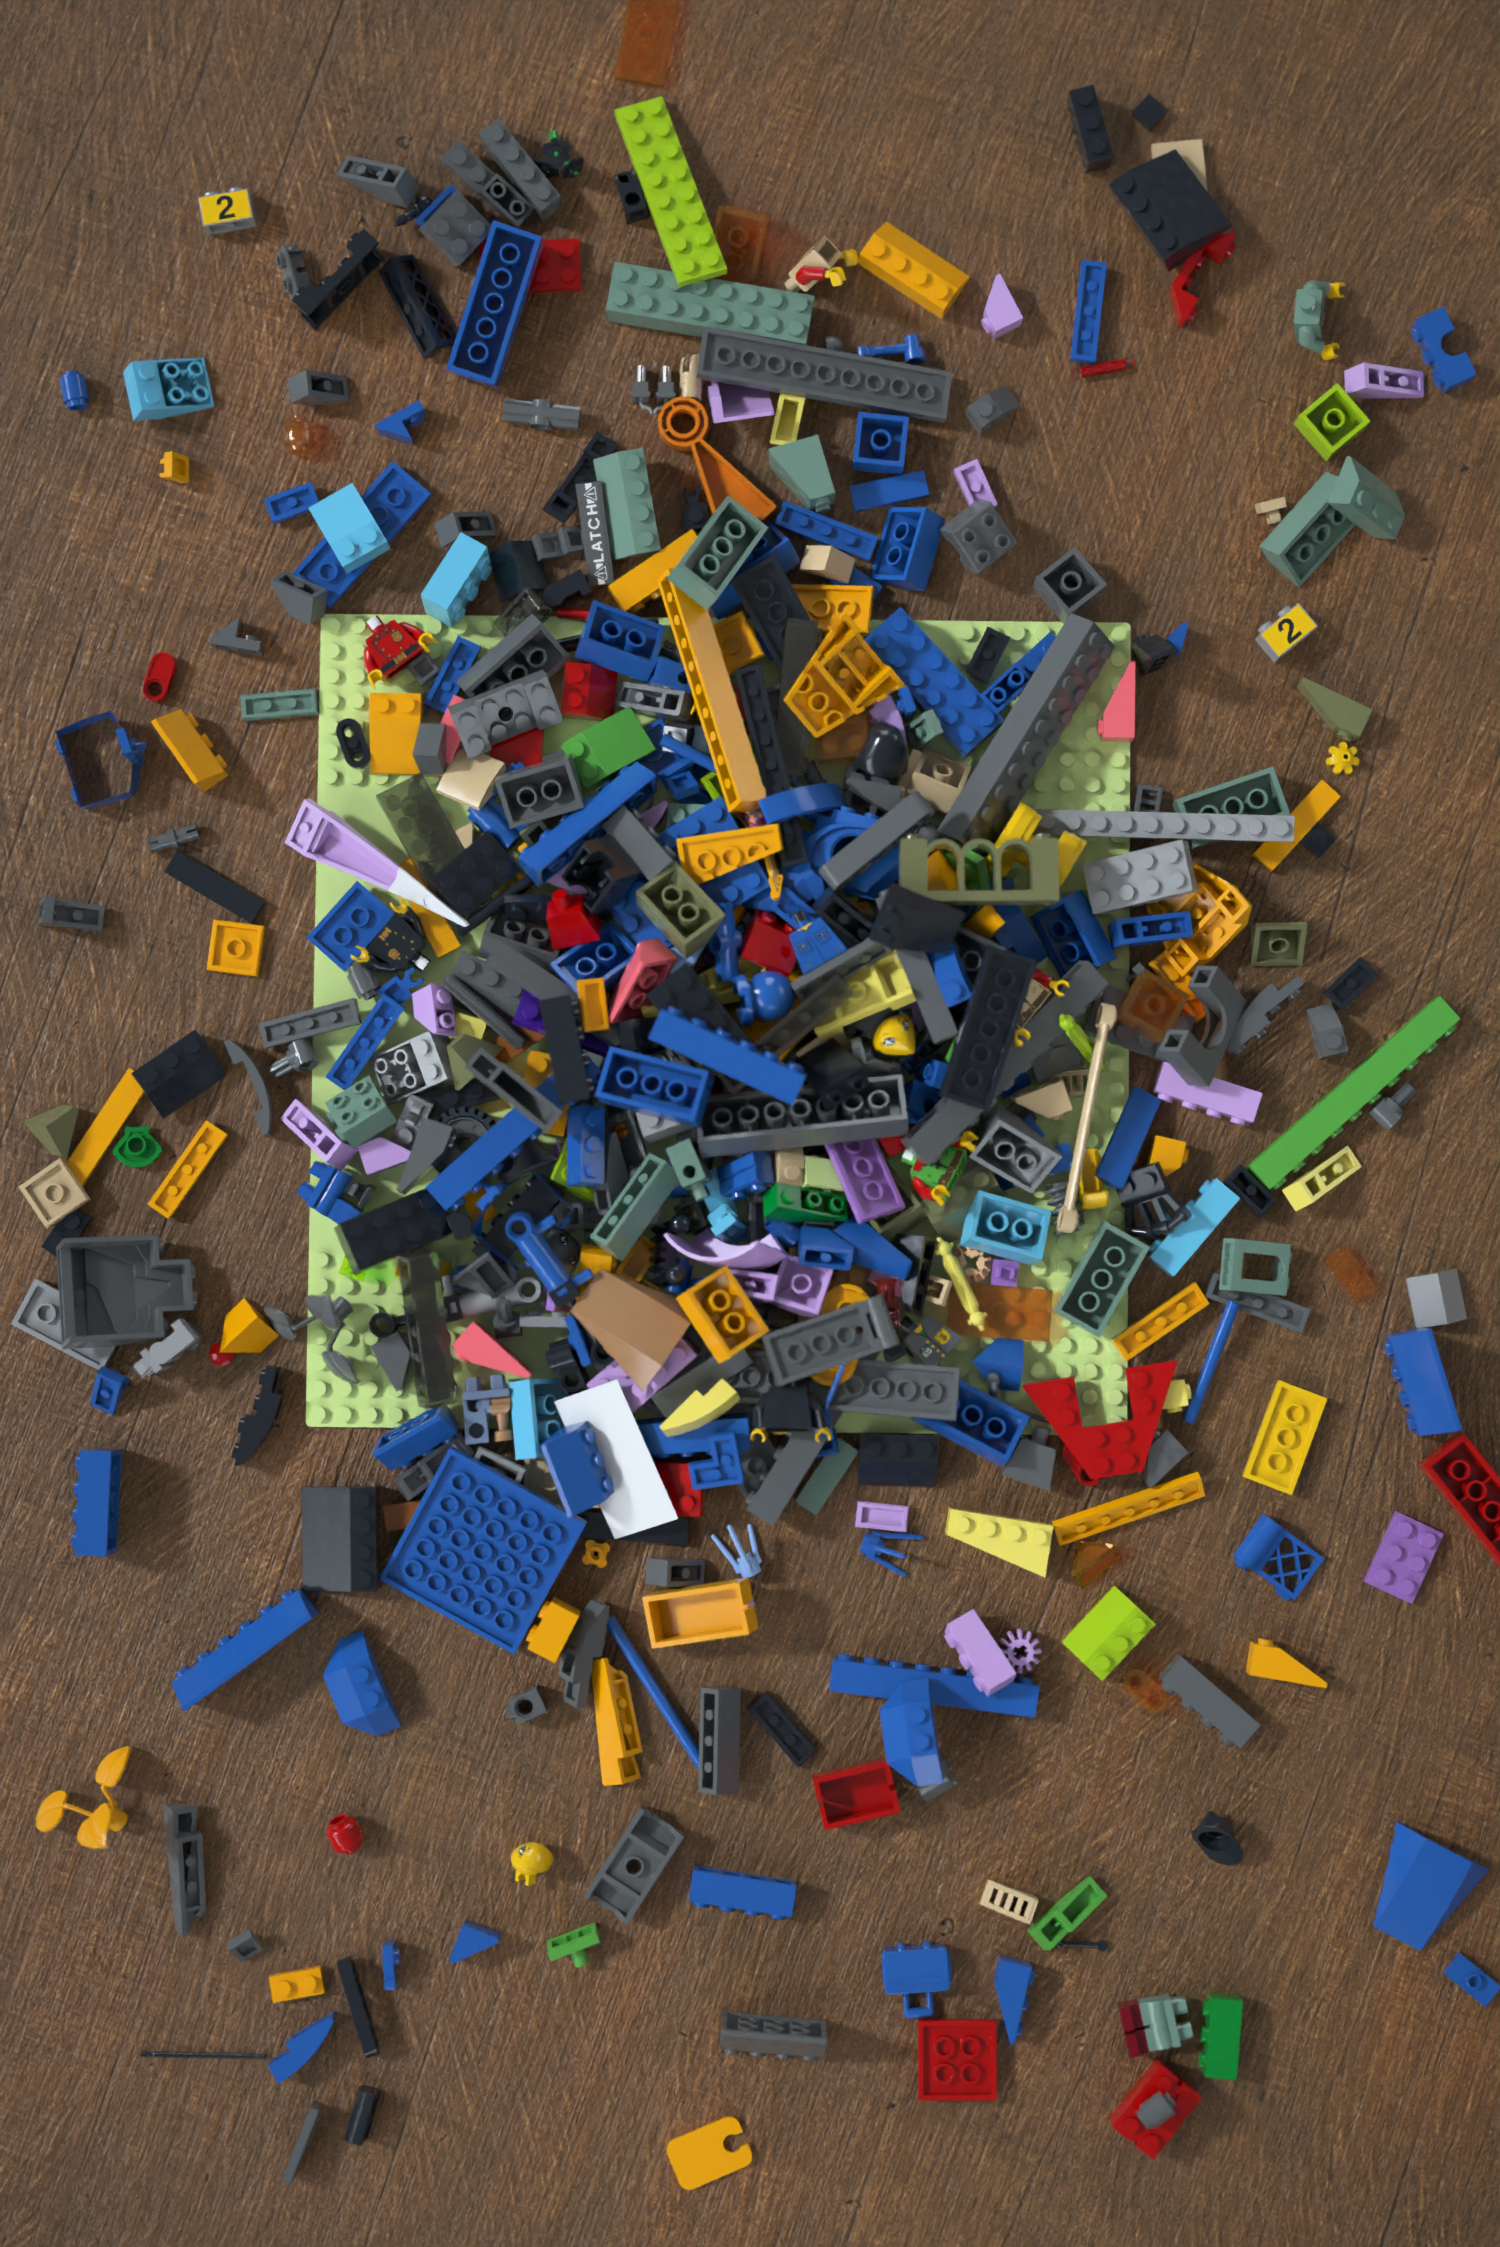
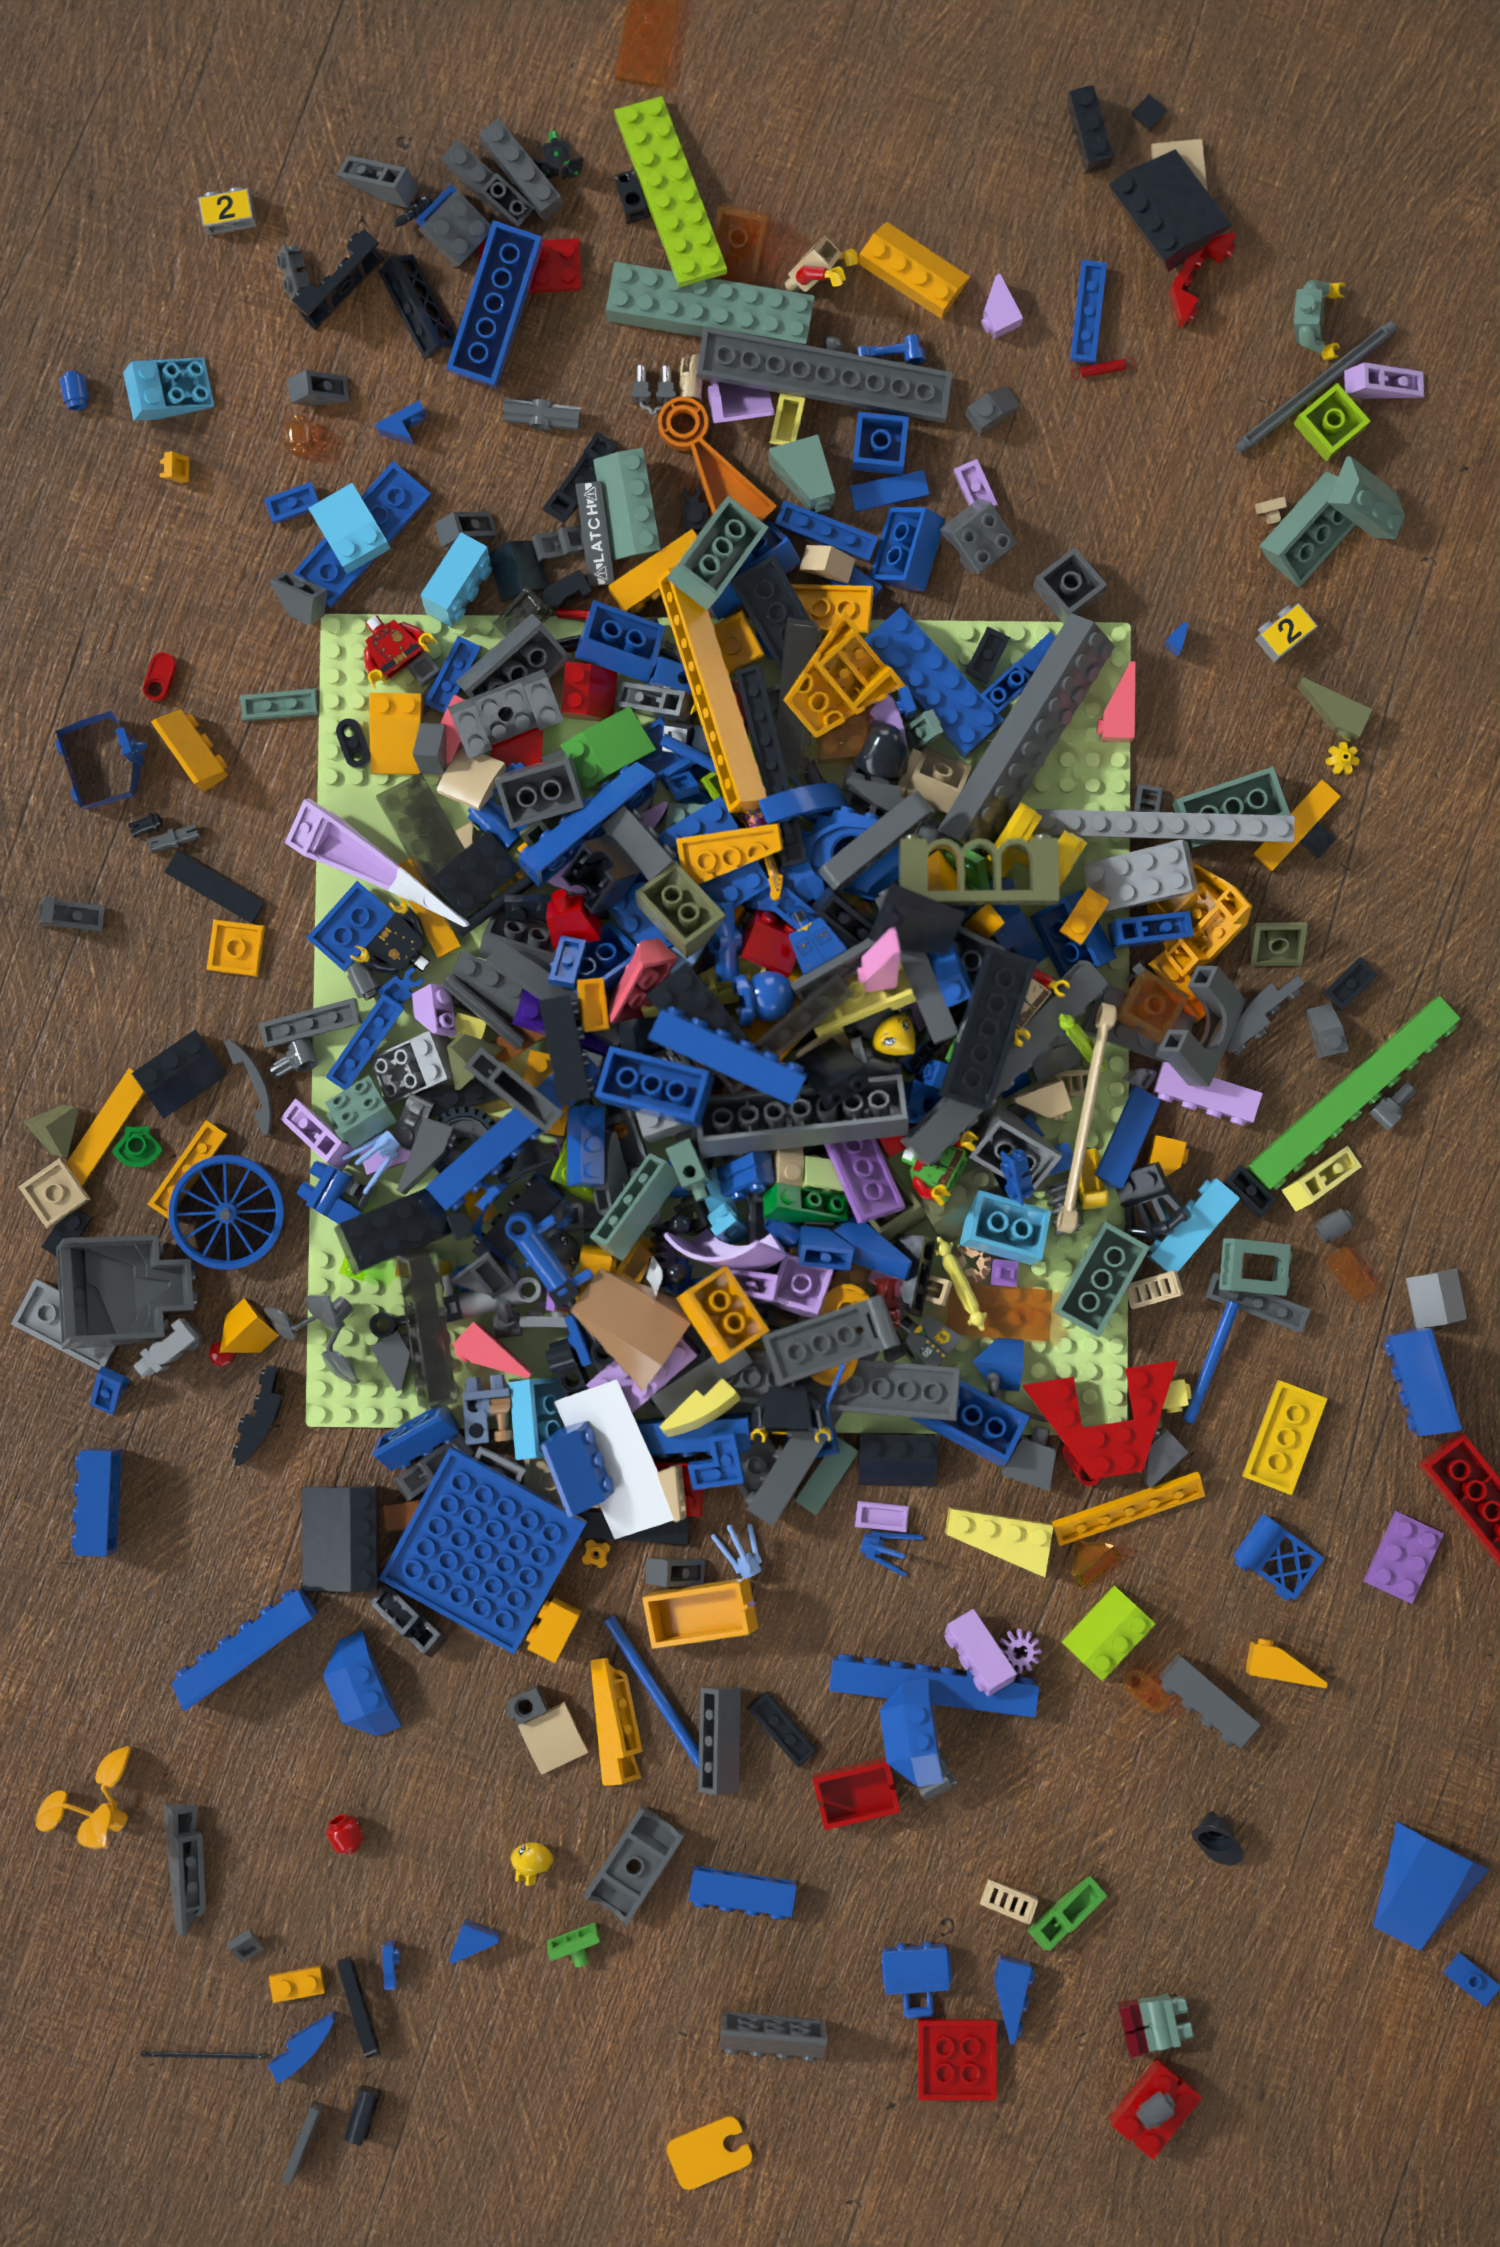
(146, 825): none -> black pin
(226, 1212): none -> blue wheel
(230, 639): dark grey slope -> none
(382, 1143): none -> light blue plant
(409, 1621): none -> black slope
(553, 1738): none -> tan slope
(567, 962): none -> blue plate
(582, 1645): dark grey slope -> none
(654, 1275): none -> white sticker
(673, 1489): none -> tan slope
(881, 964): none -> bright pink slope
(1017, 1185): none -> blue hinge
(1084, 916): none -> light orange plate
(1101, 1944): black hinge -> none
(1138, 1293): none -> tan slope
(1141, 1077): none -> dark grey tile
(1151, 653): black slope -> none
(1159, 1321): light orange plate -> none
(1220, 2036): green brick -> none
(1315, 387): none -> dark grey piece
(1334, 1225): none -> dark grey brick
(1447, 370): blue arch -> none

